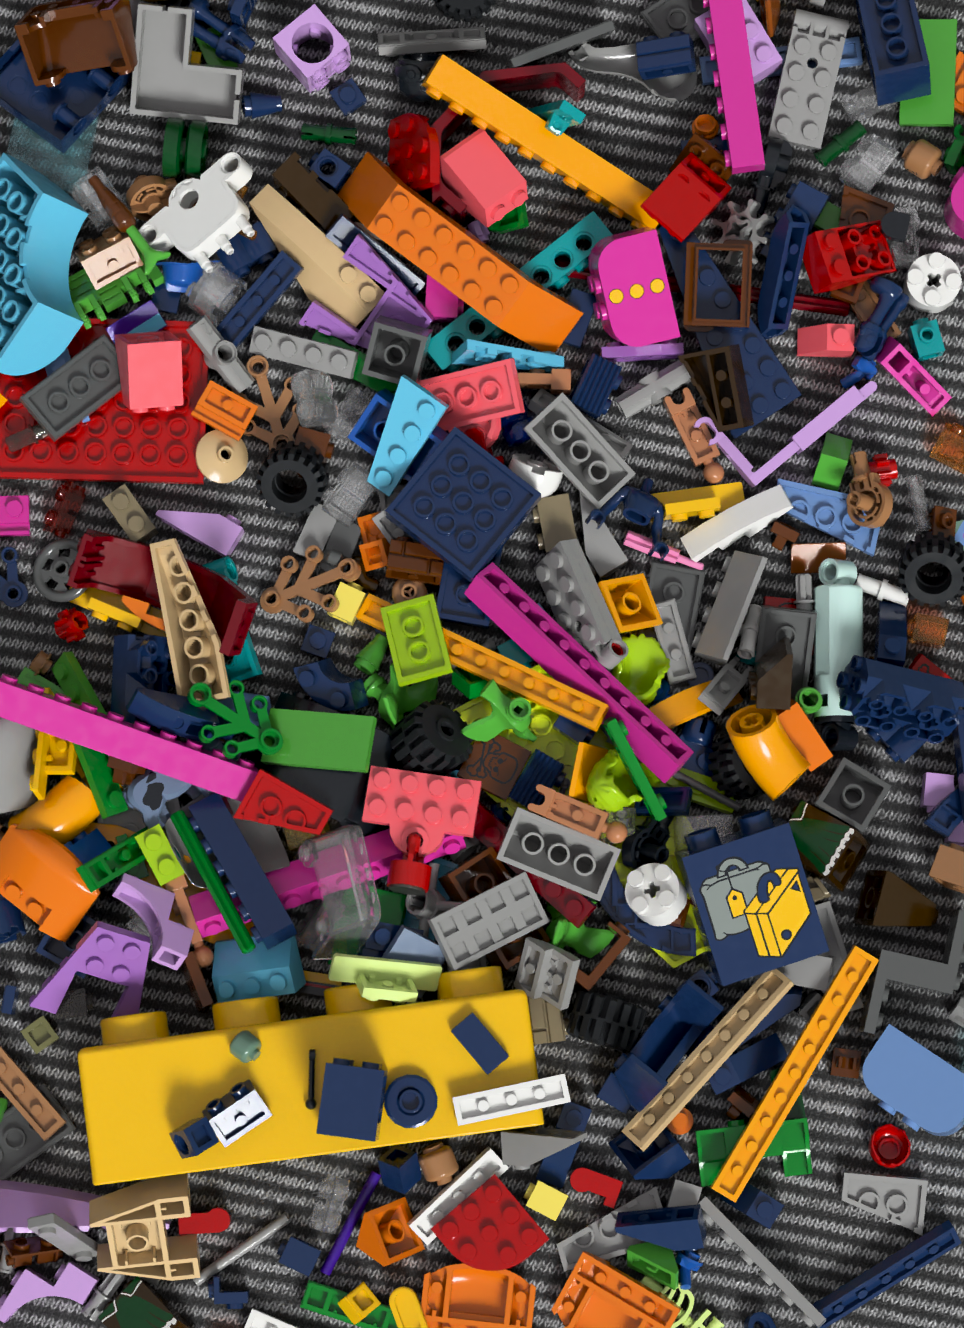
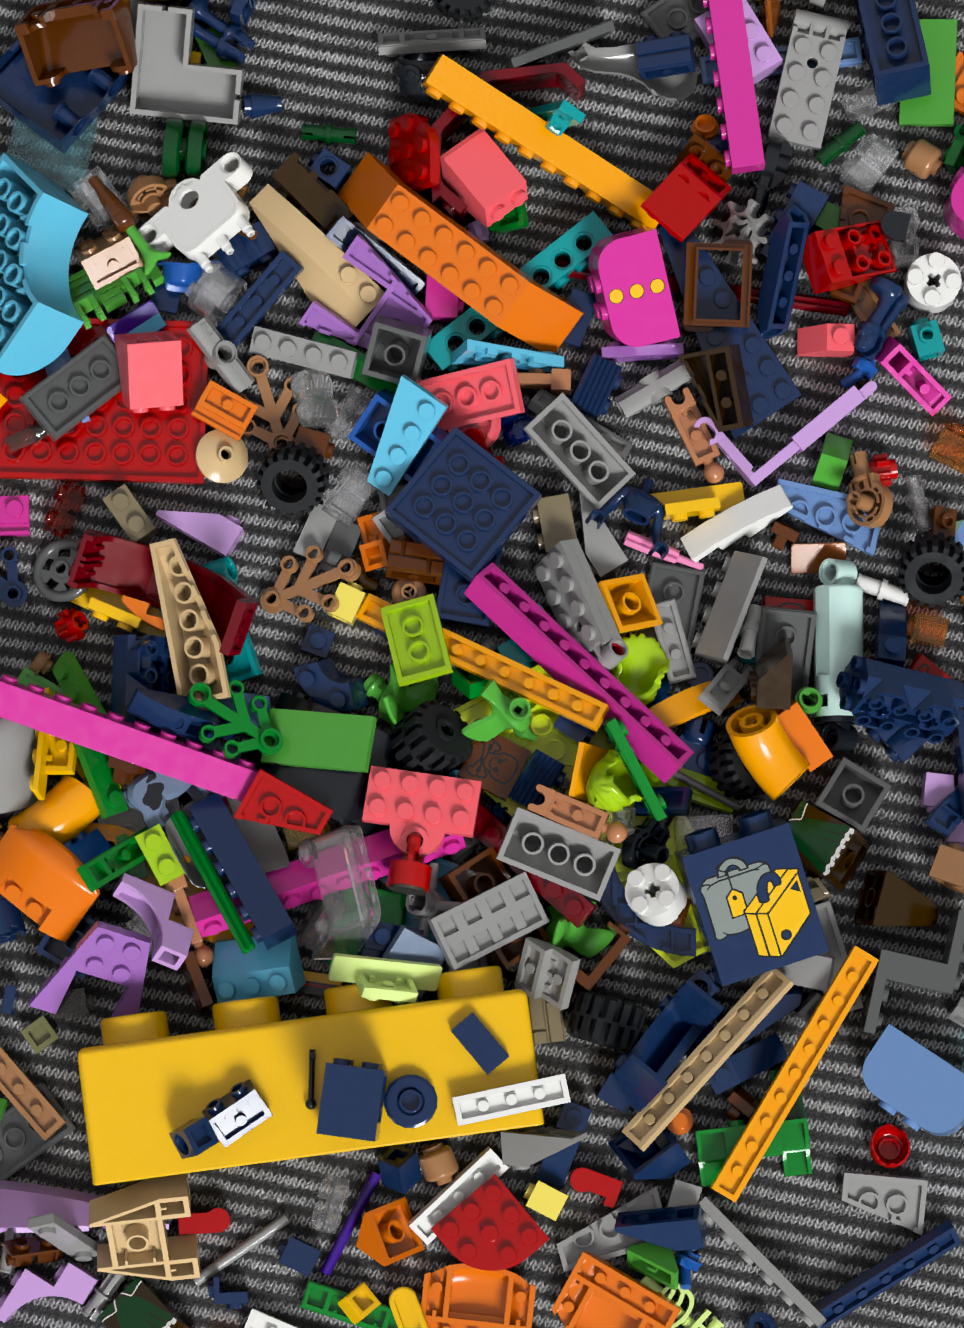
(245, 1046): sand green piece -> none
(312, 25): lavender brick -> none
(348, 97): dark blue plate -> none
(371, 656): bright green cone -> none
(540, 475): white cylinder -> none
(756, 1205): dark blue slope -> none
(804, 592): light grey axle -> none
(845, 1063): reddish brown tile -> none

